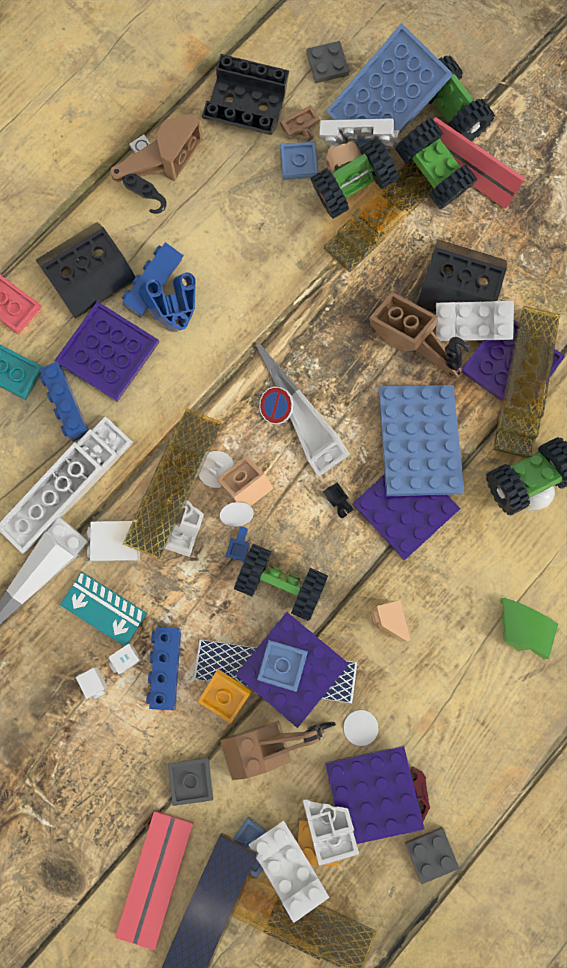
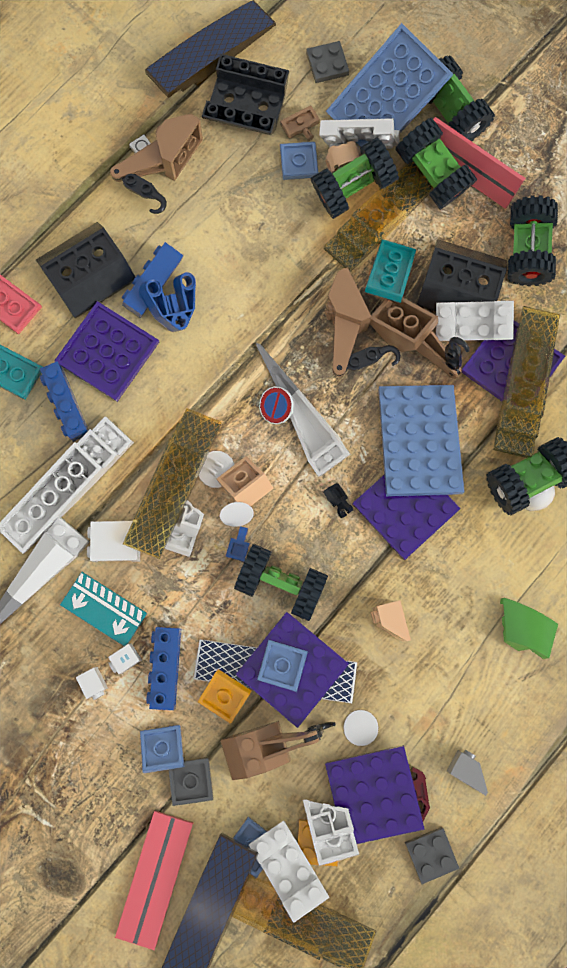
(161, 749): none -> medium blue tile
(199, 55): none -> slope
(350, 317): none -> medium nougat slope
(390, 270): none -> teal tile
(468, 771): none -> light grey slope
(532, 251): none -> black plate

